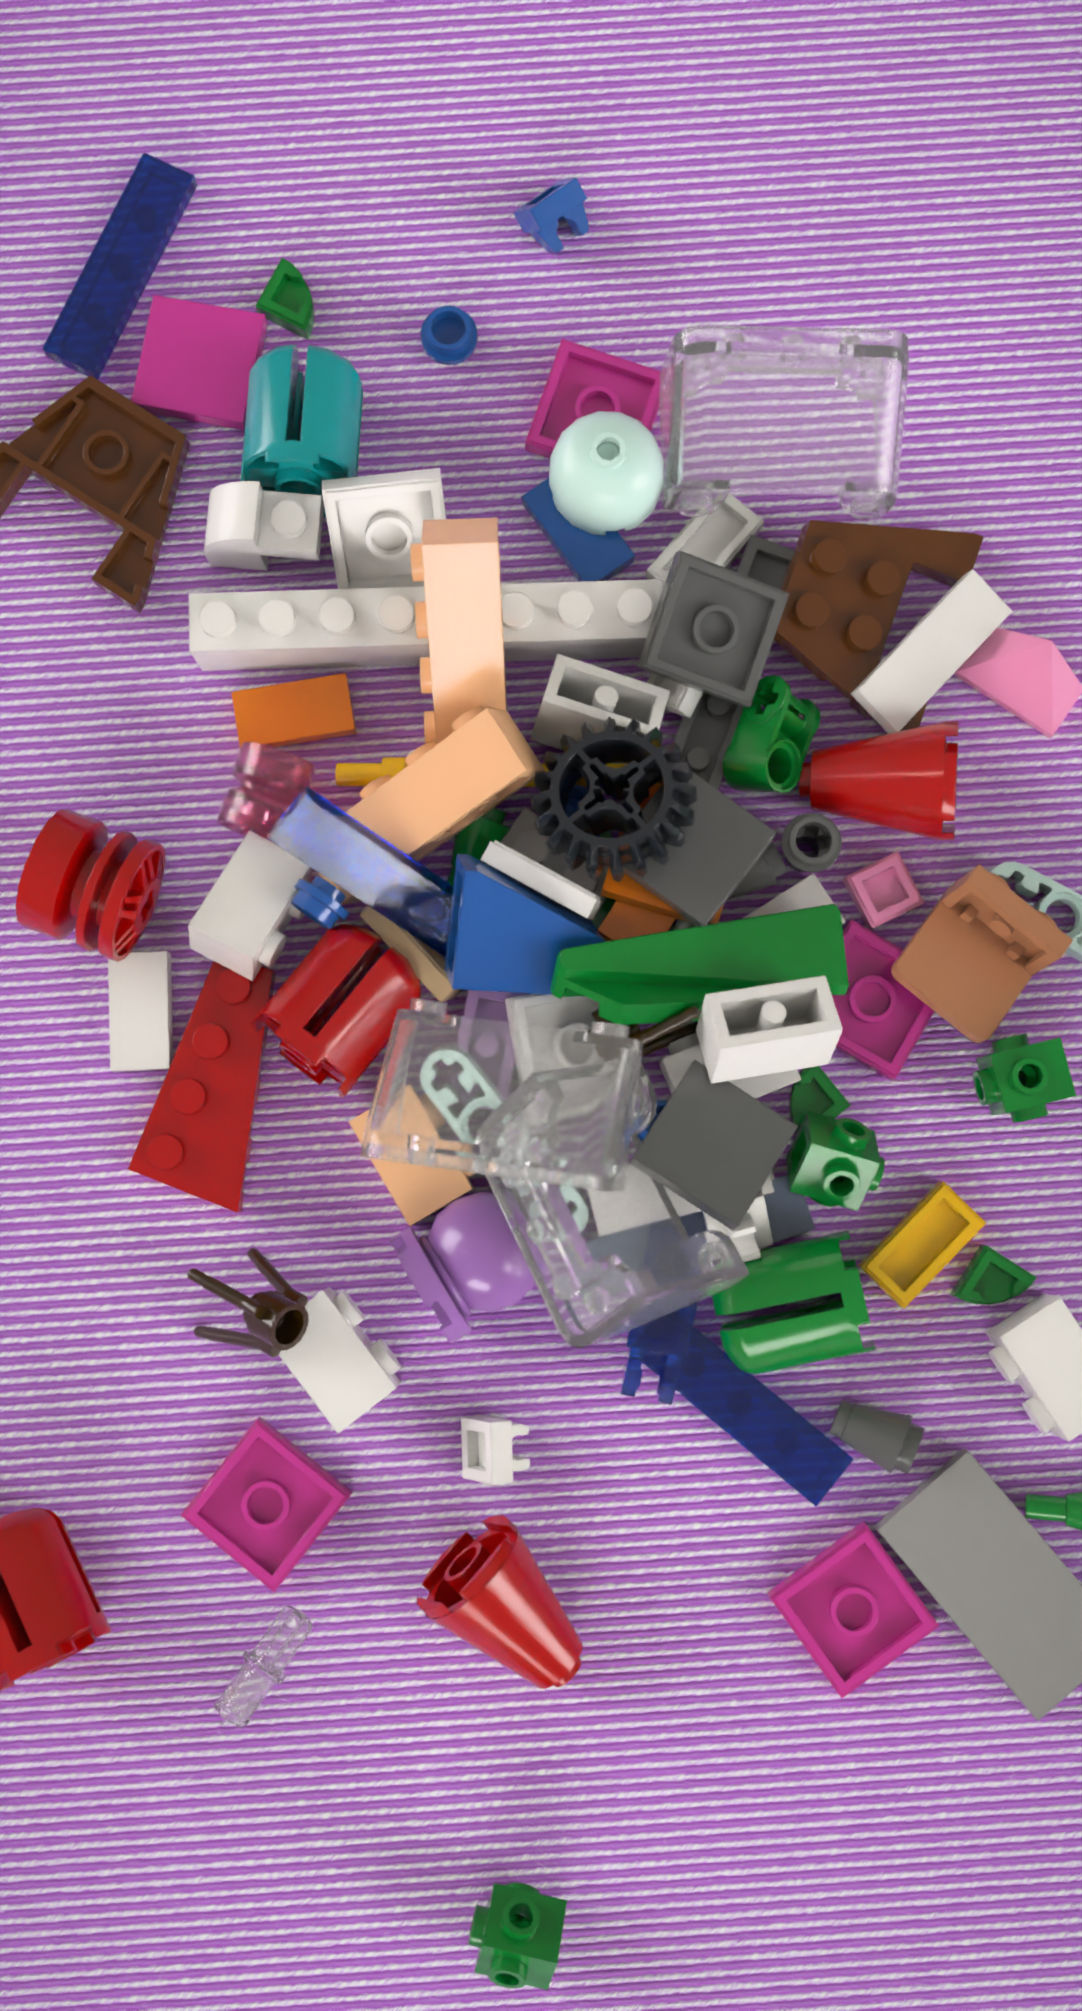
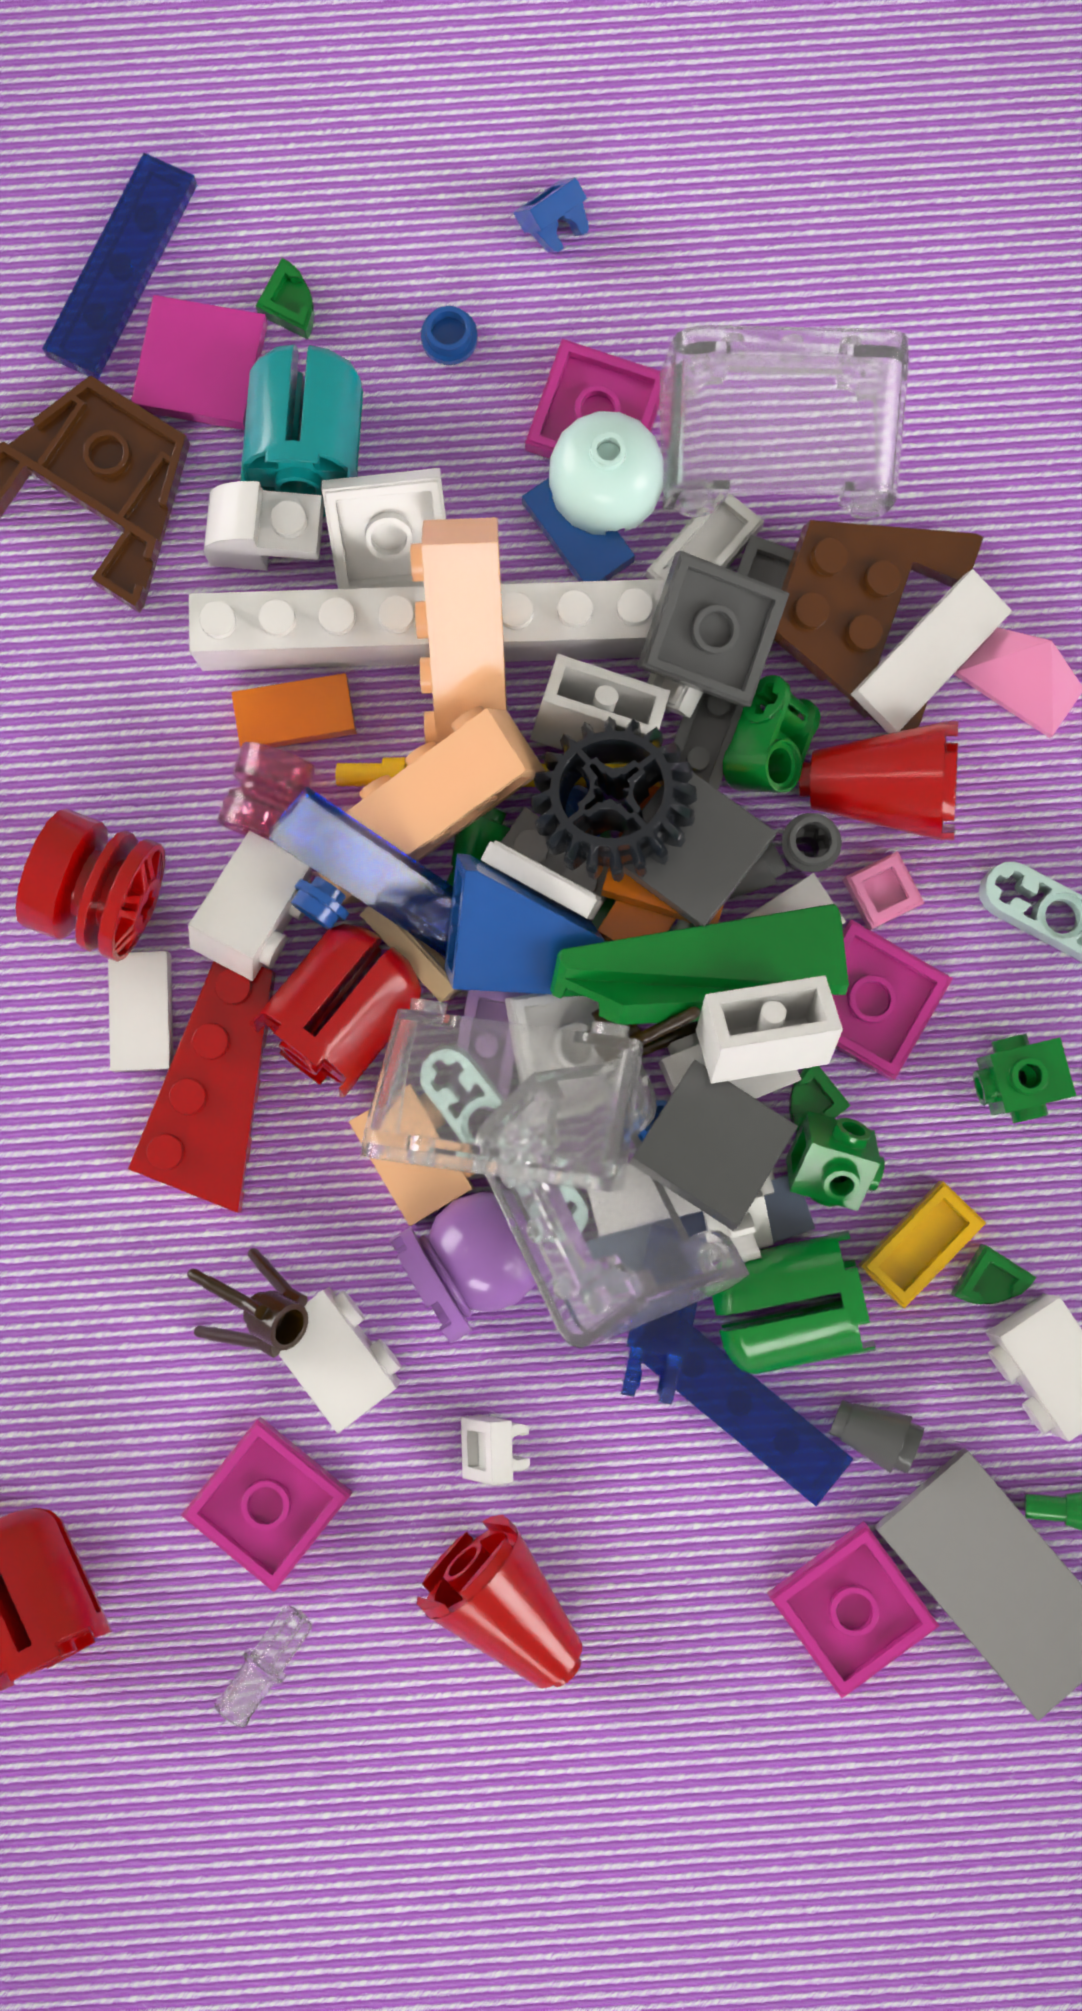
(518, 1936): green brick -> none
(978, 953): nougat bracket -> none

